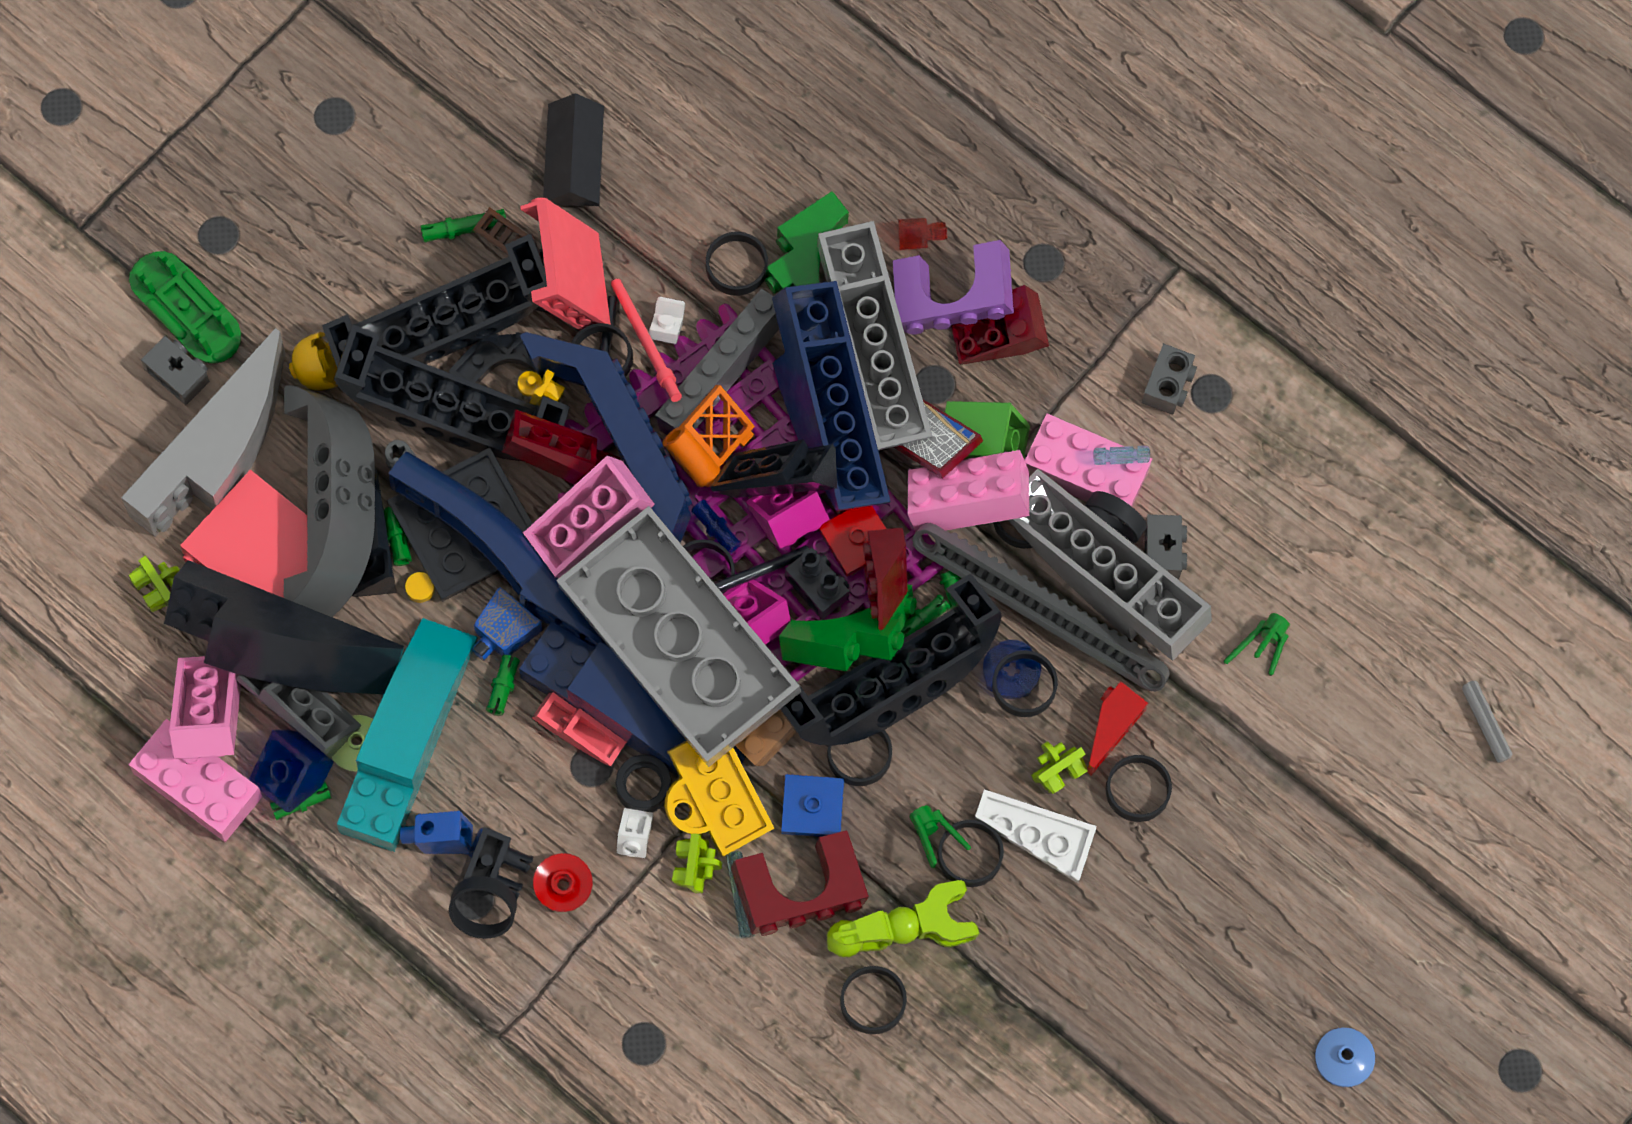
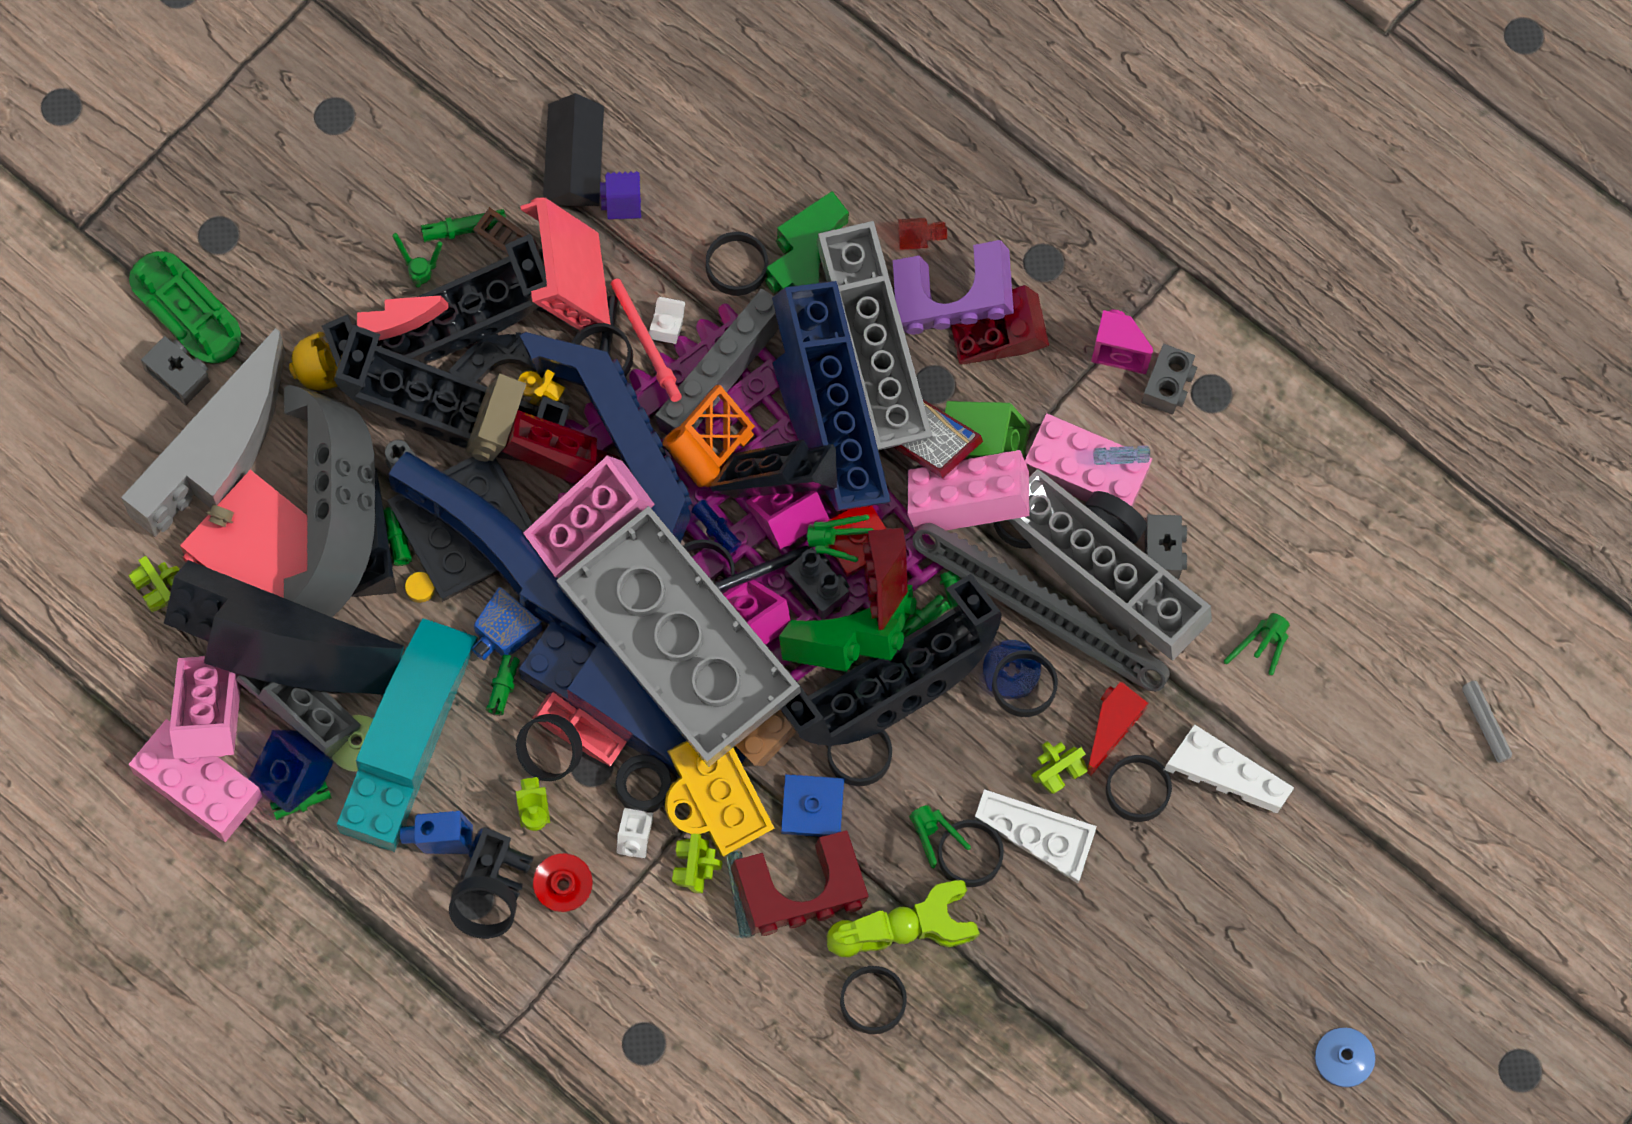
(220, 515): none -> dark tan plate
(402, 315): none -> coral slope
(419, 267): none -> green plant
(495, 418): none -> dark tan brick
(529, 765): none -> black tyre
(532, 805): none -> lime hips
(621, 195): none -> dark purple brick
(823, 534): none -> green plant
(1121, 343): none -> dark pink slope
(1216, 763): none -> white wing

